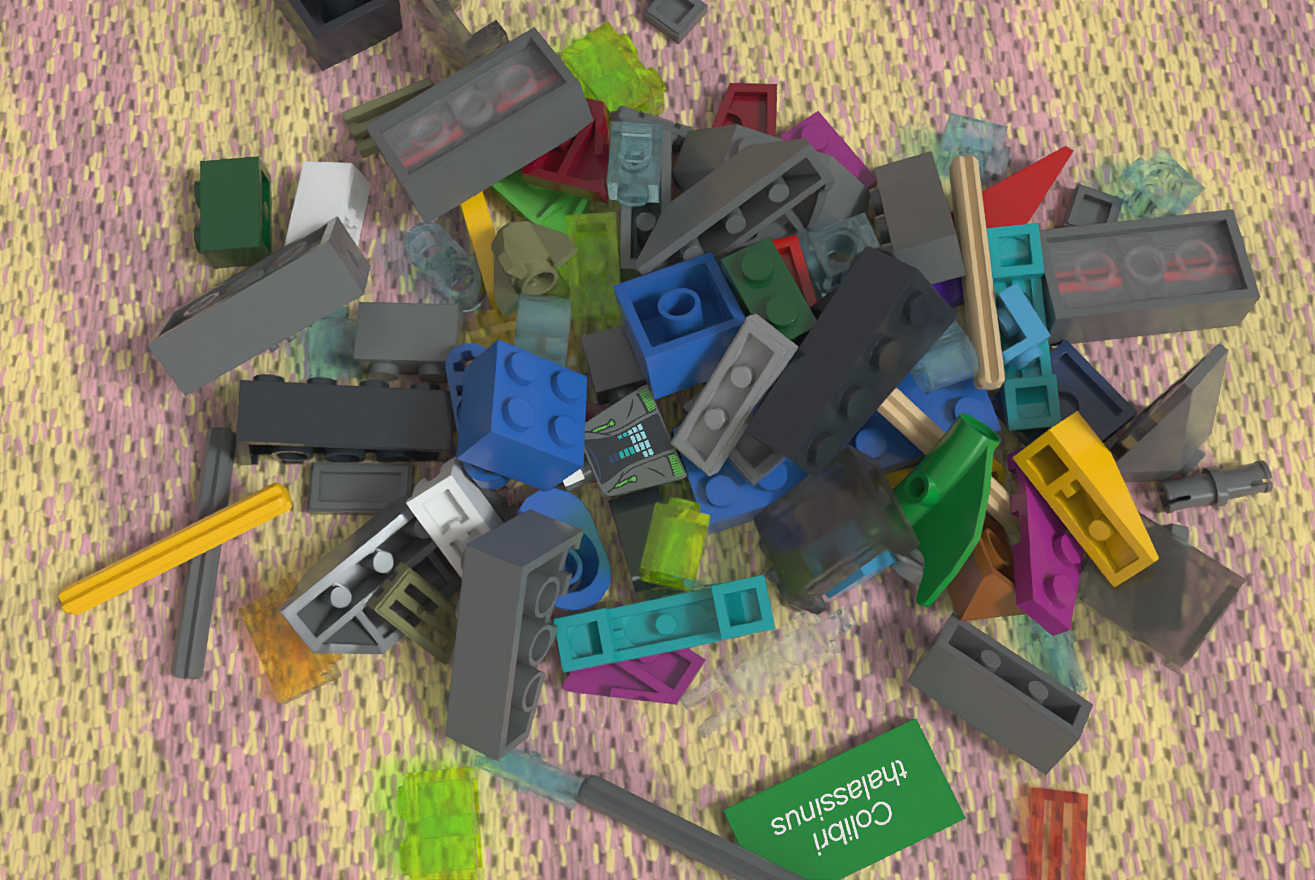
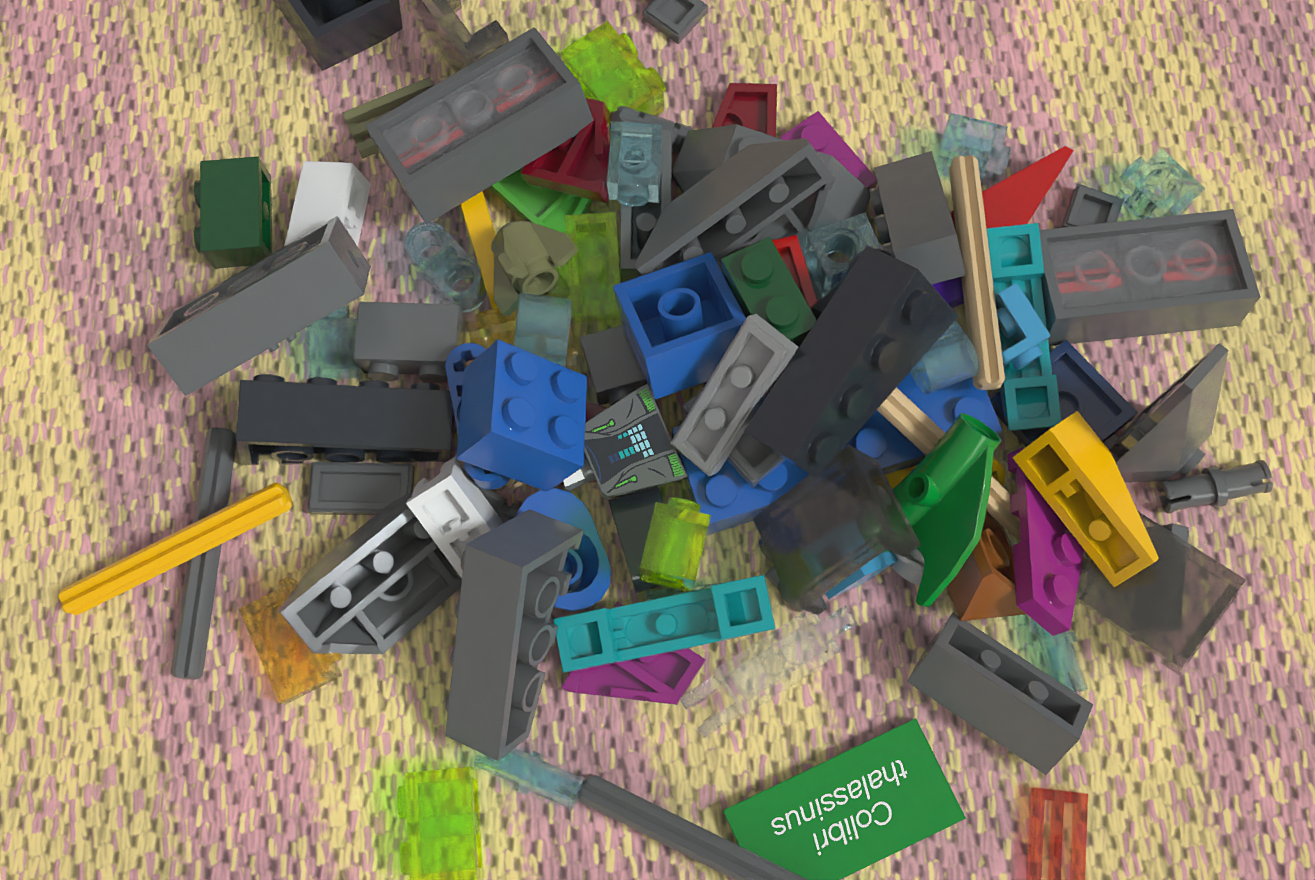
(395, 591): olive tile -> none

